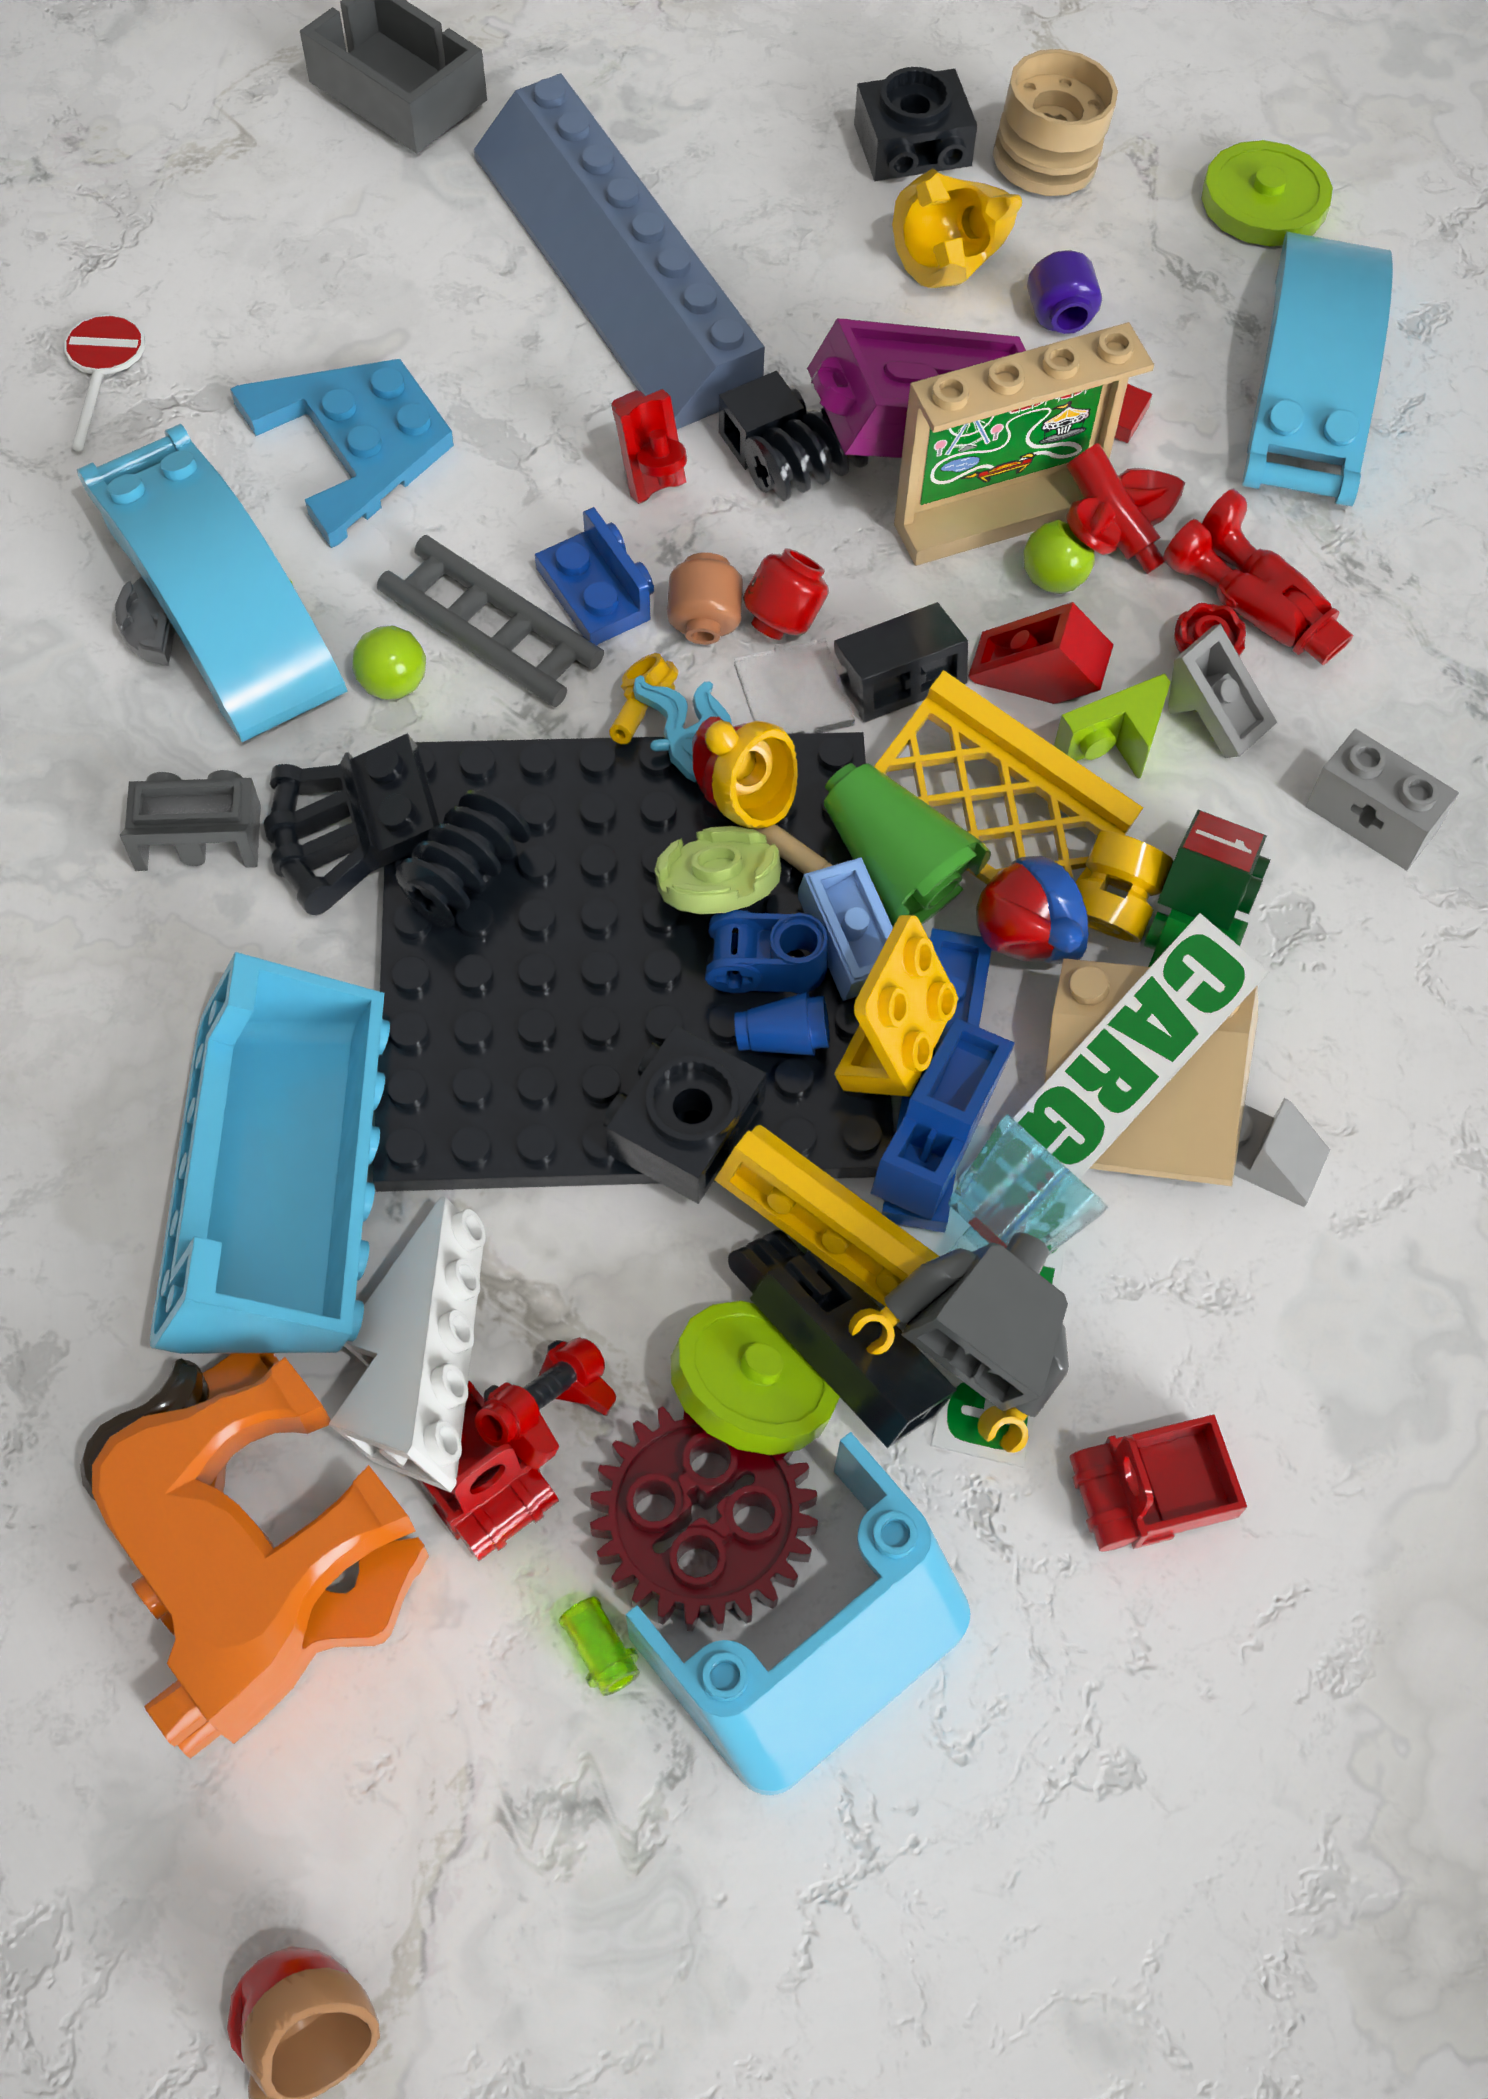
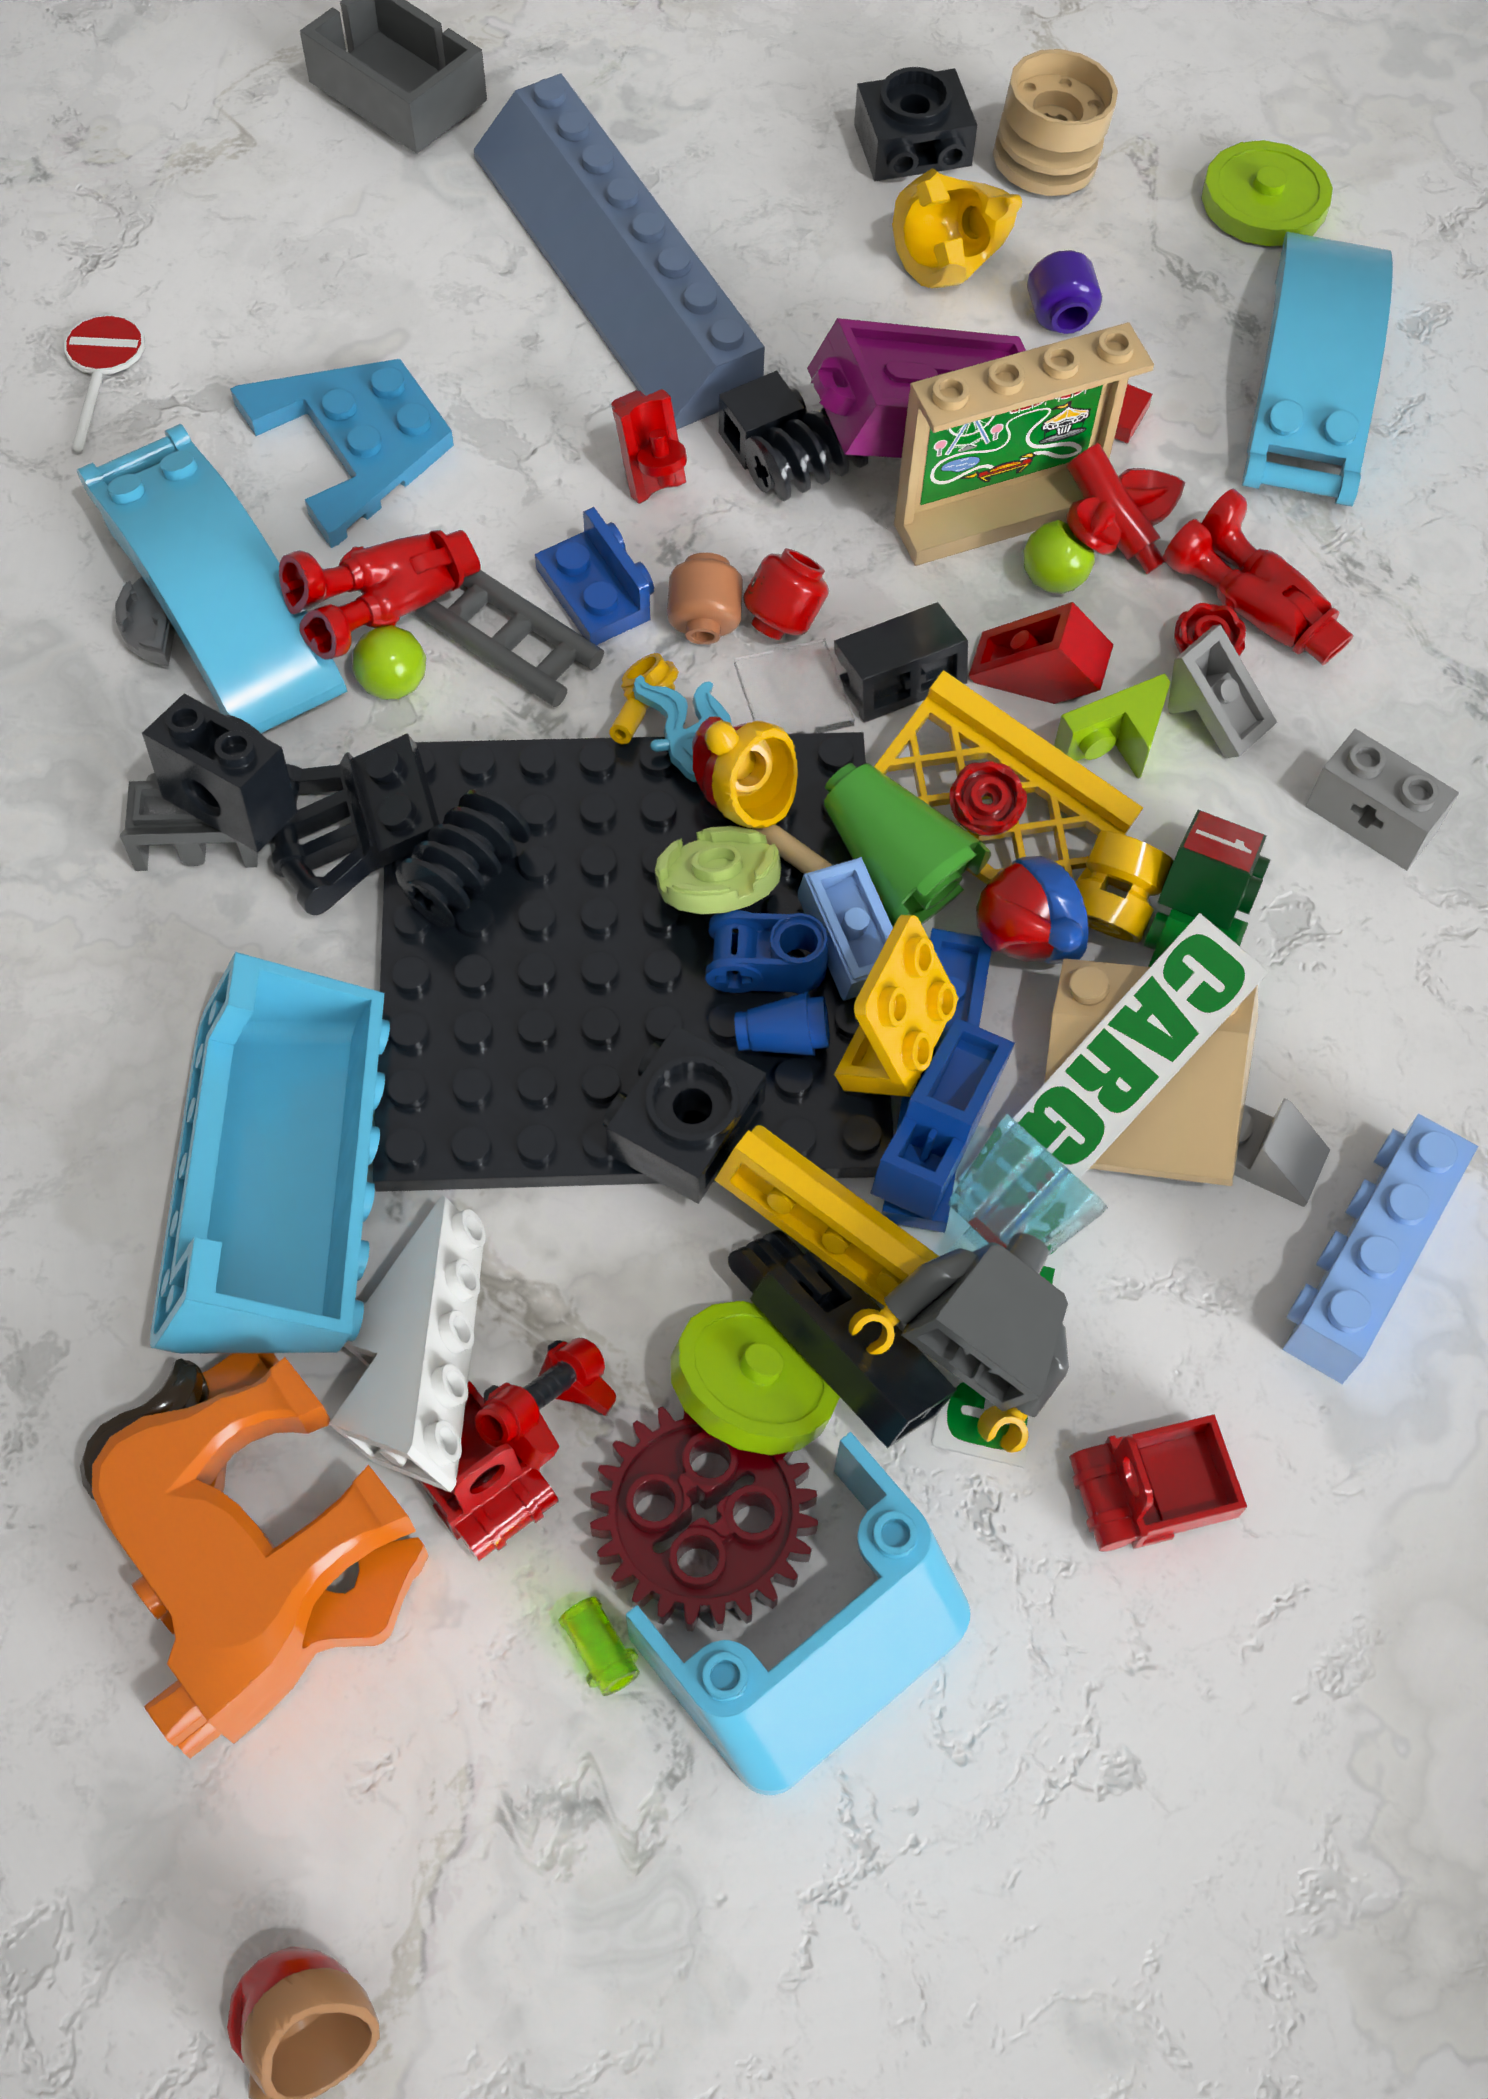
(221, 771): none -> black brick
(392, 580): none -> red piece
(989, 780): none -> red plate
(1380, 1249): none -> light blue brick

